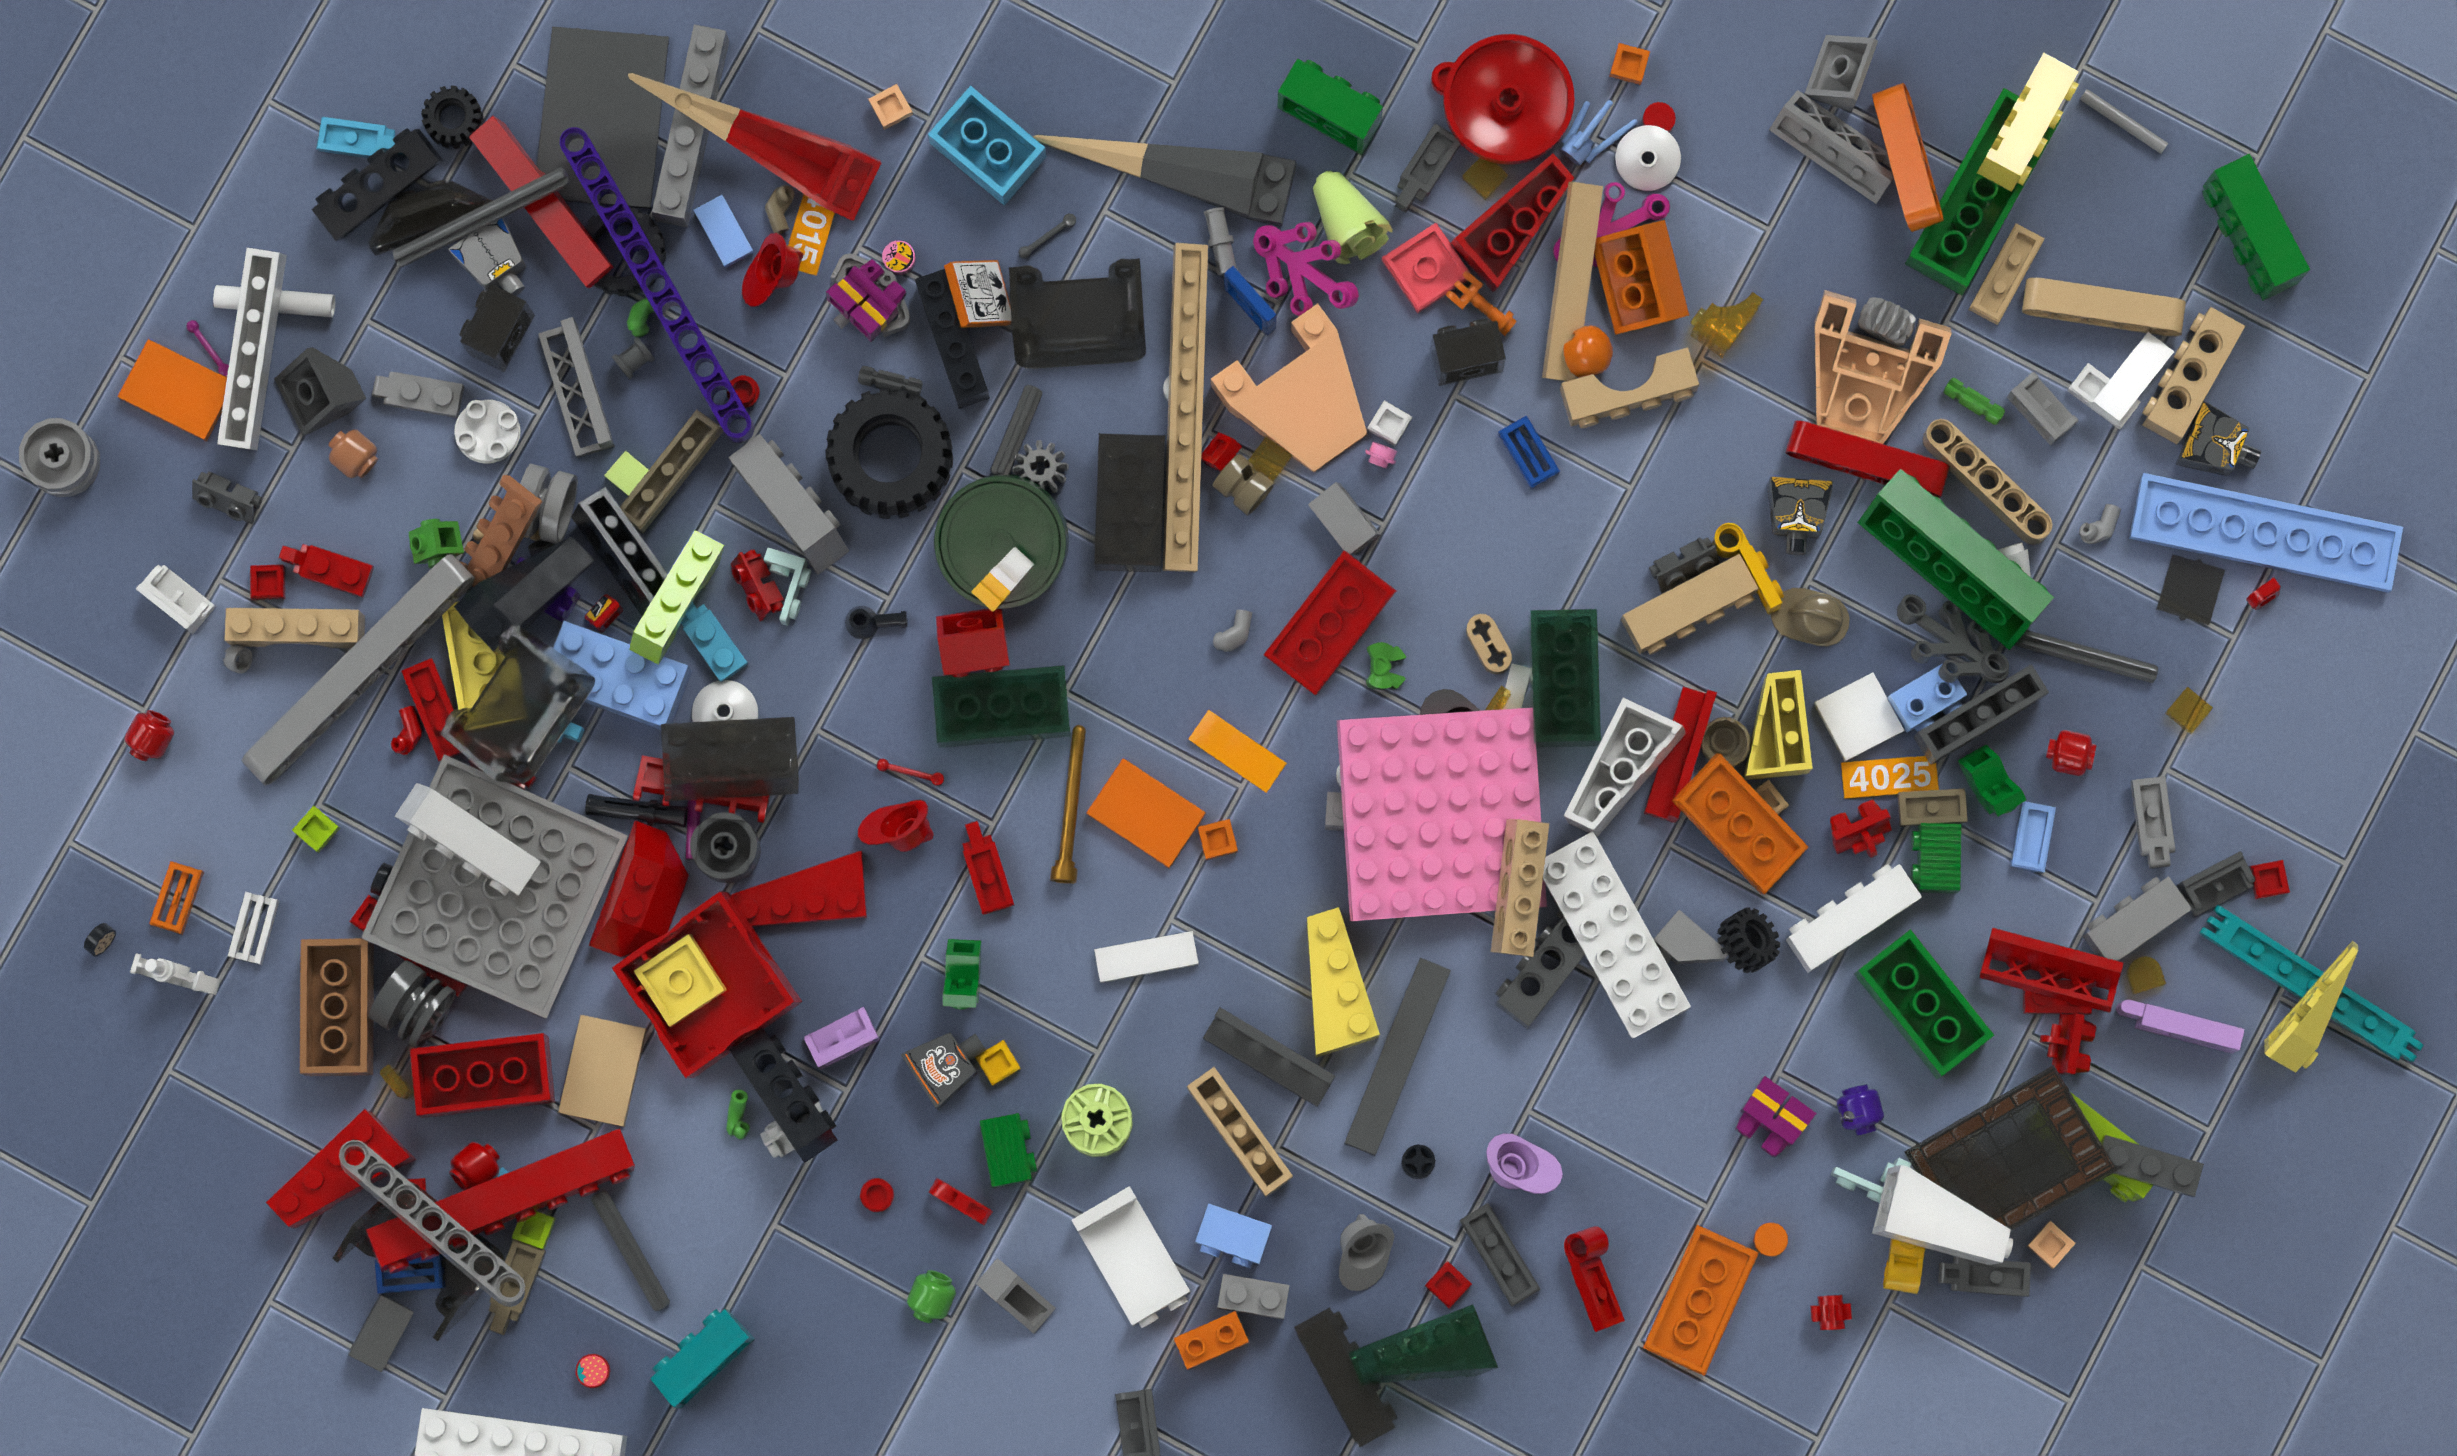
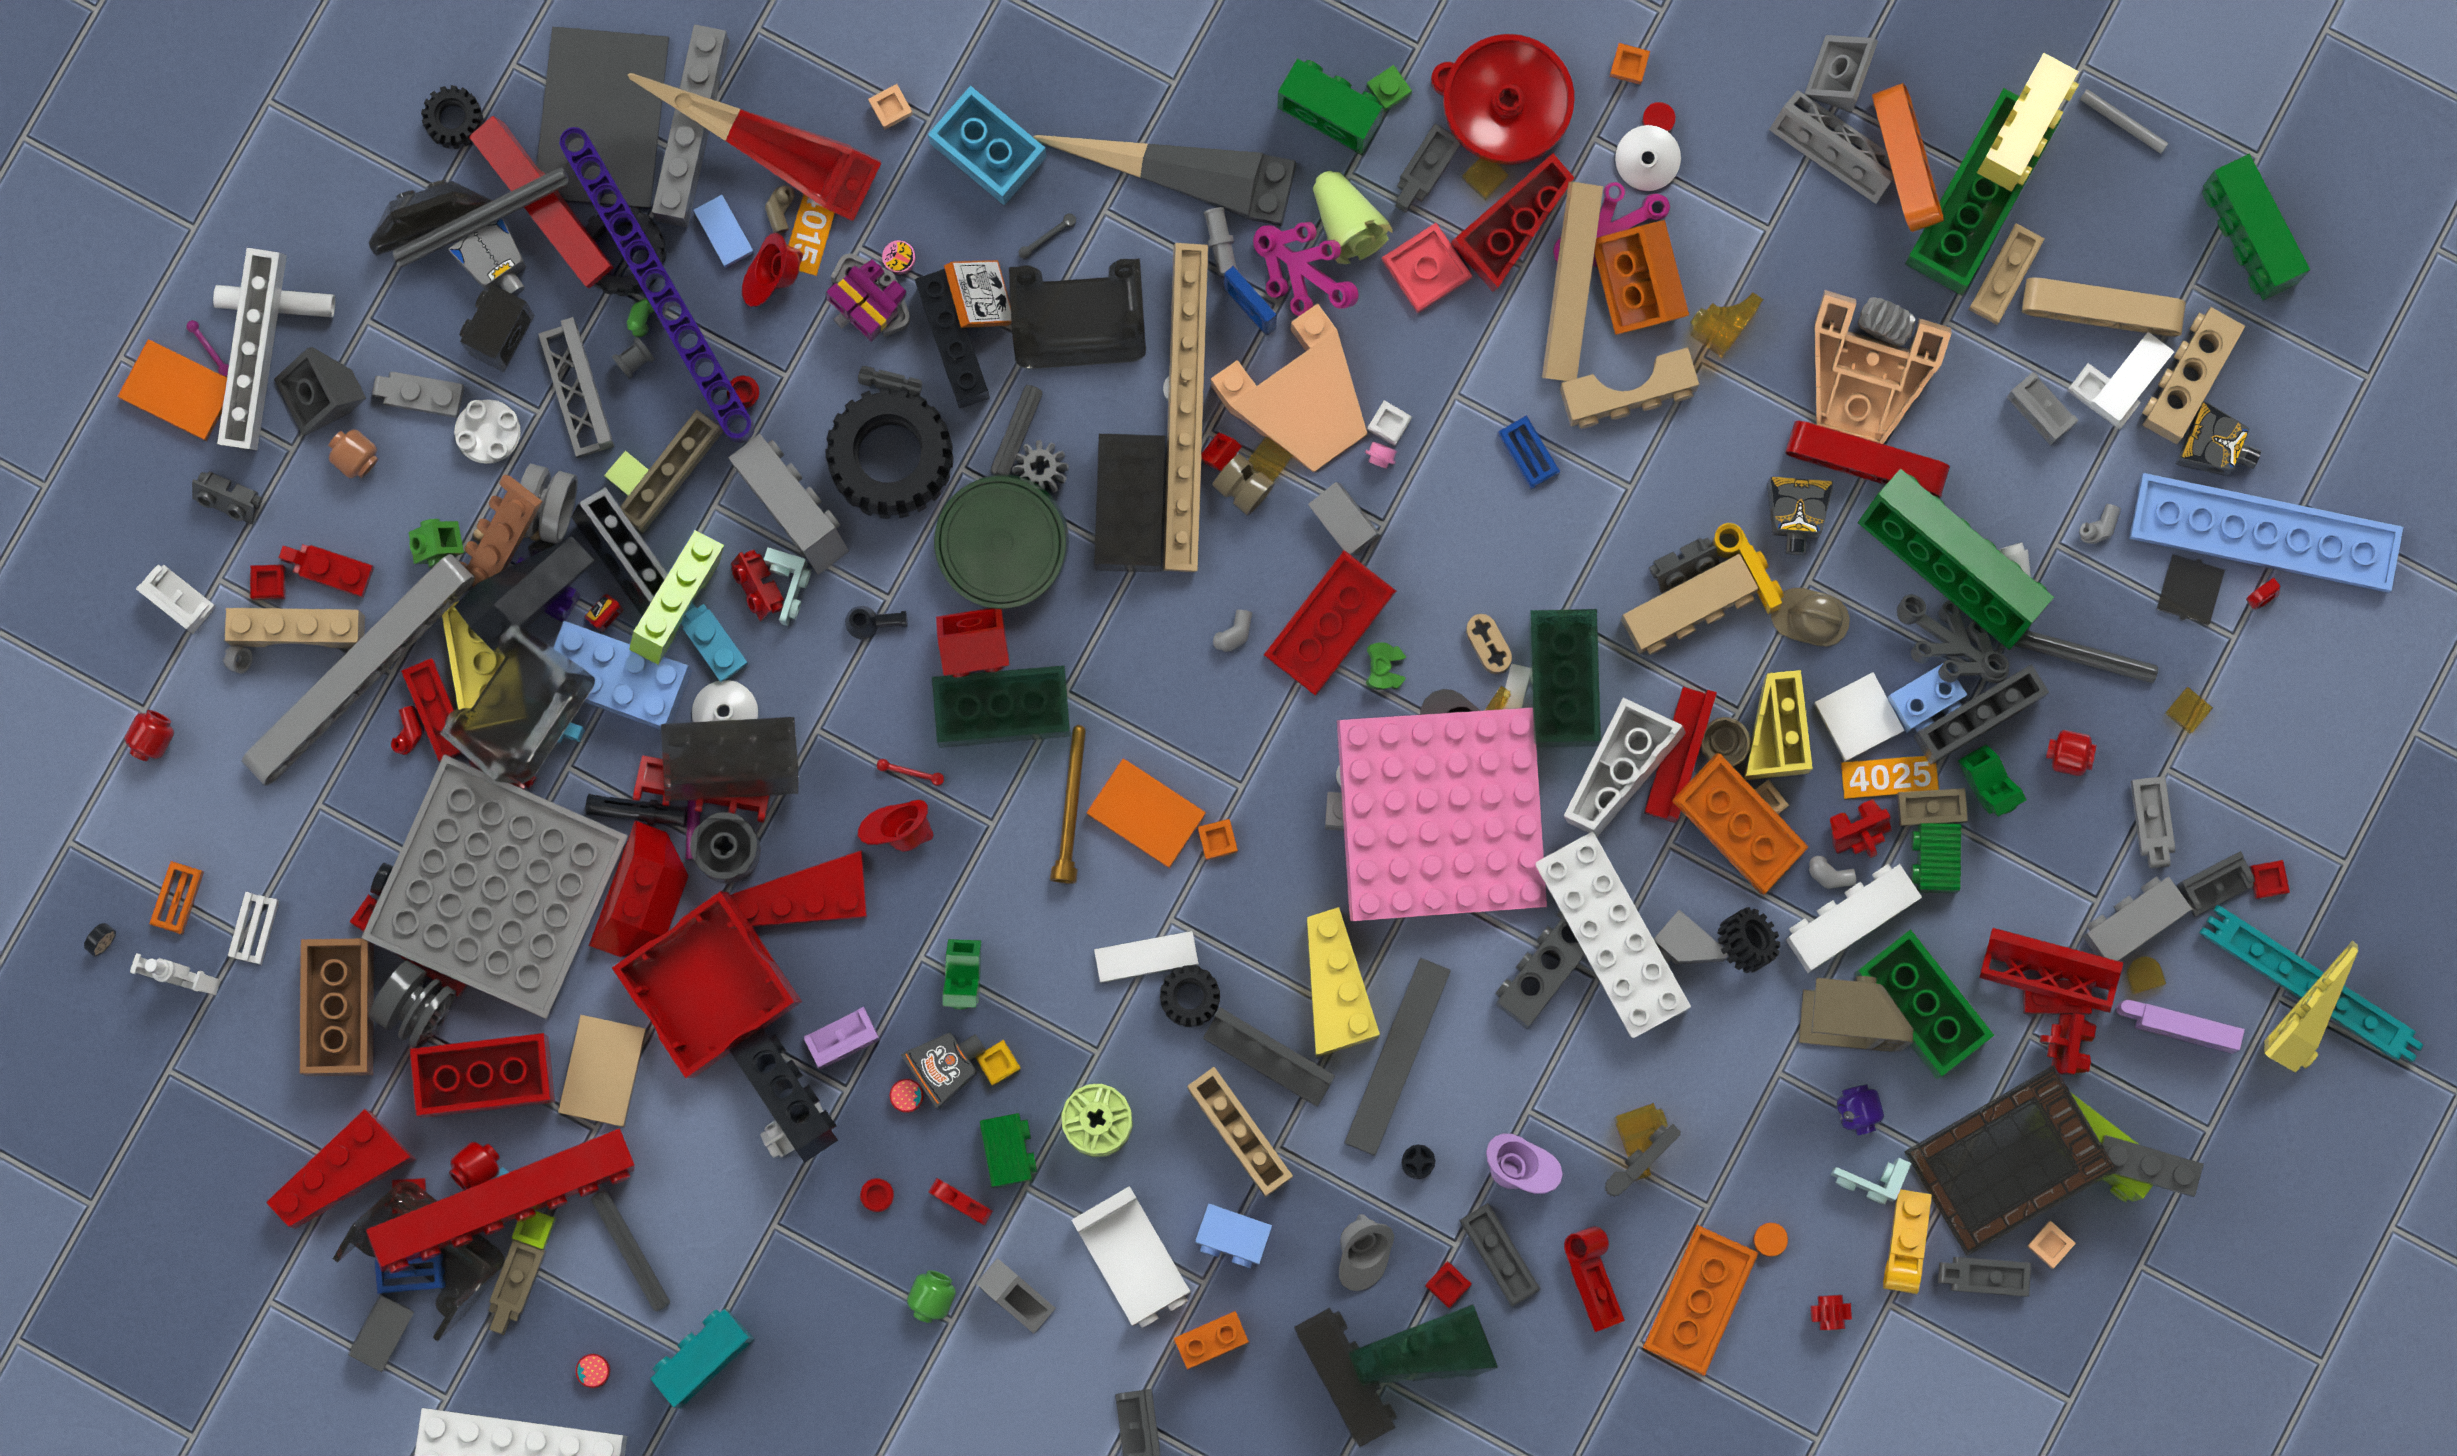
(76, 452): light grey wheel -> none
(316, 829): lime plate -> none
(353, 137): medium azure hinge -> none
(396, 1082): clear yellow tile -> none
(421, 161): black brick -> none
(421, 1210): light grey beam -> none
(468, 839): white wedge -> none
(680, 980): light yellow plate -> none
(735, 1115): bright green arm -> none
(906, 1095): none -> coral tile
(986, 871): red hinge -> none
(1003, 579): leg -> none
(1175, 981): none -> black tyre
(1237, 751): light orange sticker -> none
(1253, 1296): light grey brick -> none
(1389, 88): none -> bright green plate
(1467, 351): clear smoke brick -> none
(1471, 295): orange hinge -> none
(1520, 887): tan brick -> none
(1578, 146): light blue plant -> none
(1588, 351): orange hair -> none
(1637, 1127): none -> clear yellow arch
(1640, 1161): none -> dark grey hinge
(1760, 1111): magenta hips -> none
(1828, 876): none -> light grey arm
(1853, 1016): none -> dark tan windscreen
(1933, 1218): white slope -> none
(1974, 401): bright green axle -> none
(1994, 497): tan beam -> none
(2033, 837): light blue tile -> none

